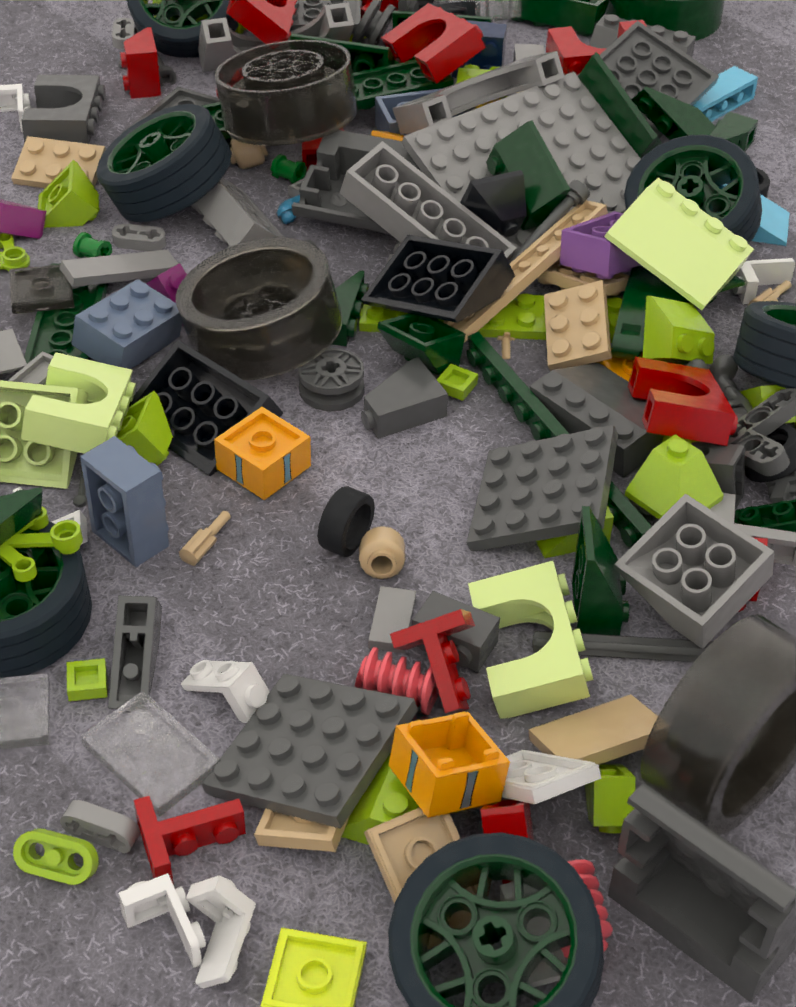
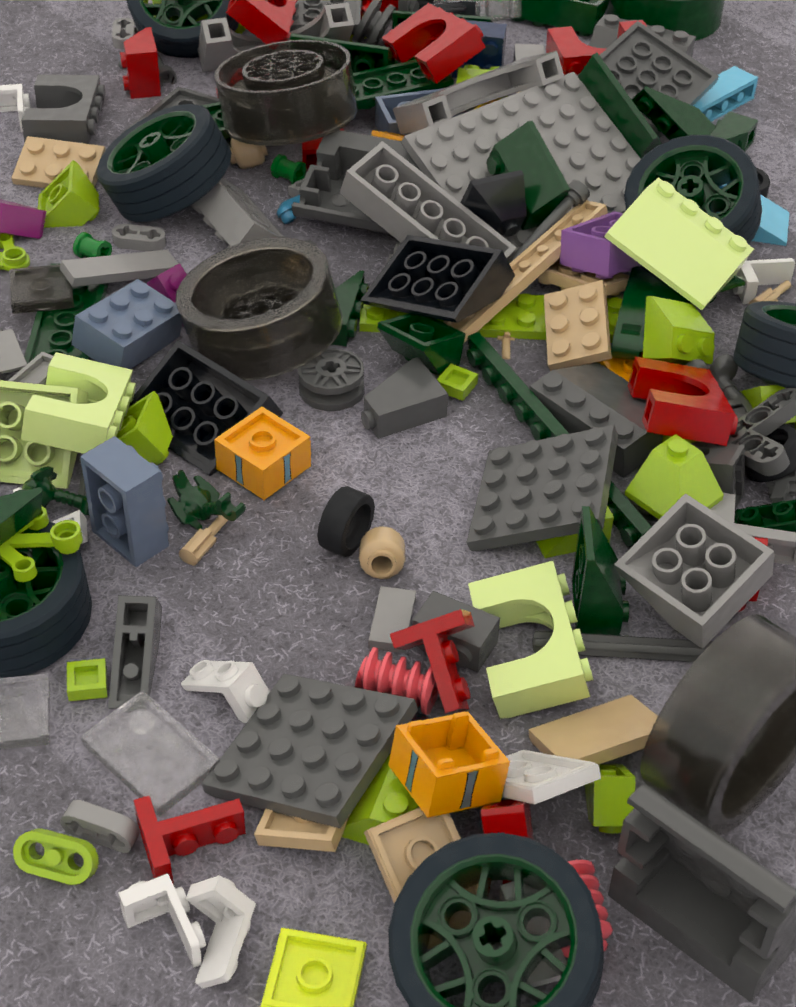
(43, 479): none -> dark green piece
(200, 502): none -> dark green piece

